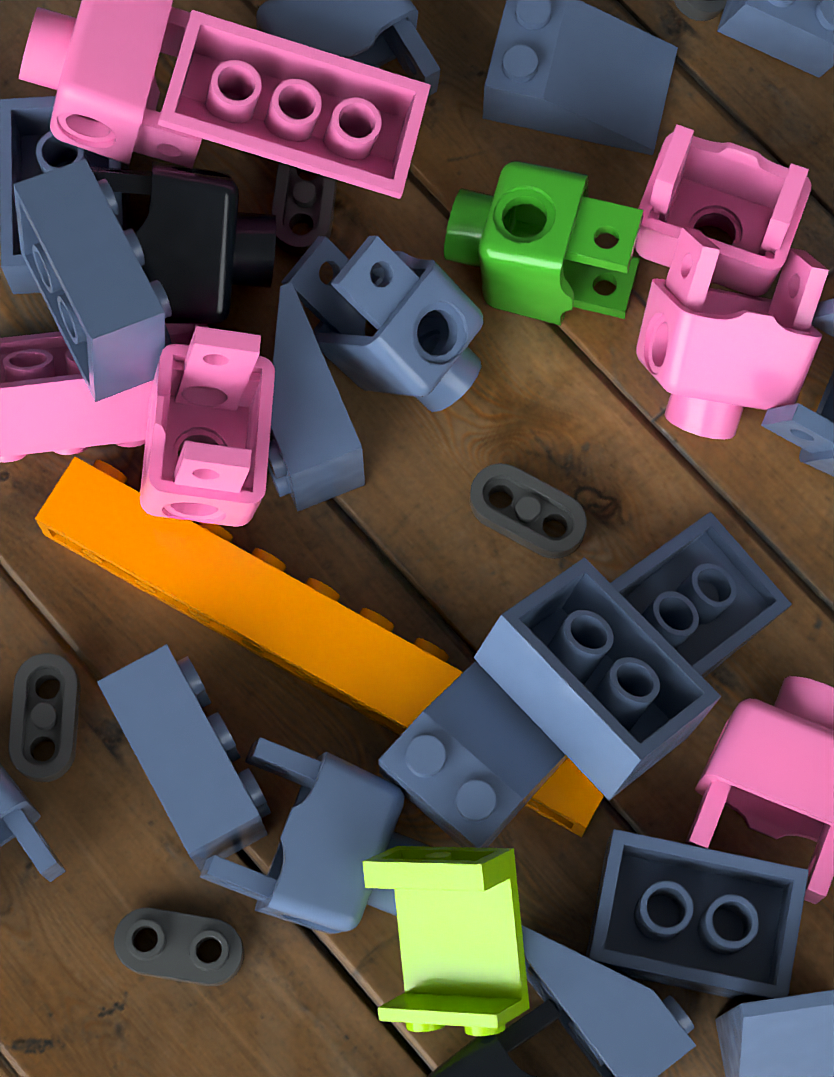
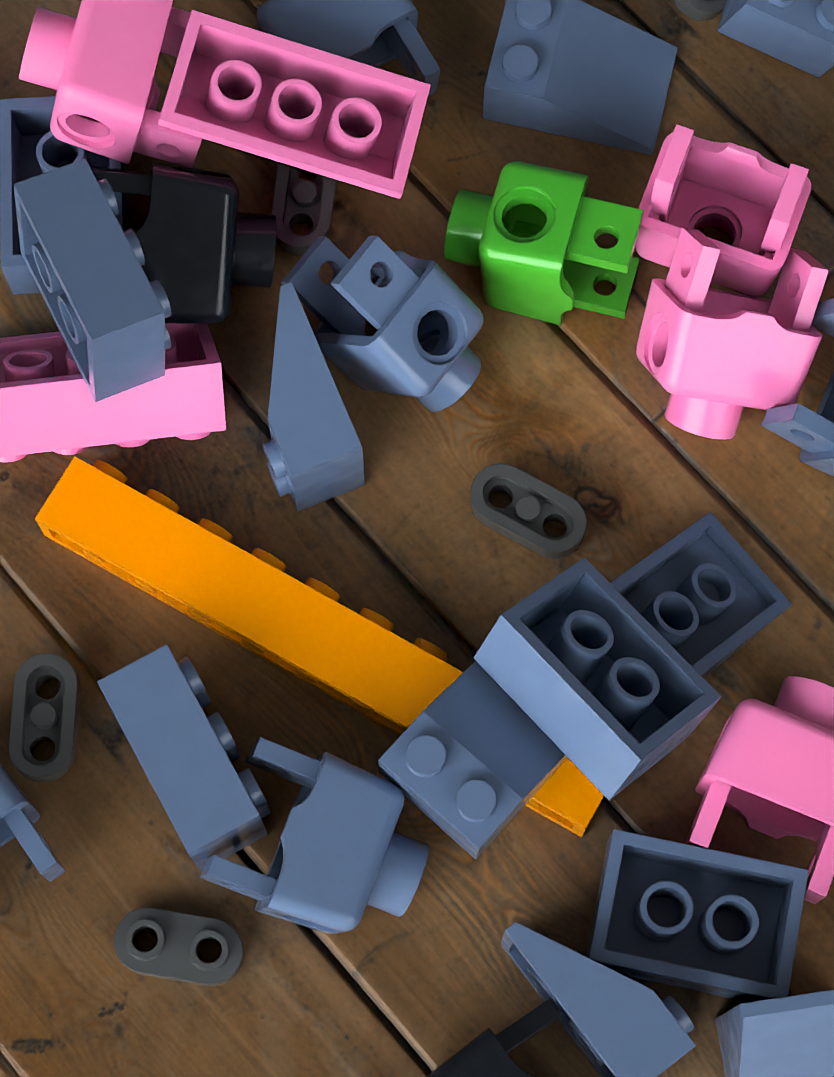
(218, 429): bright pink piece -> none
(455, 936): panel -> none

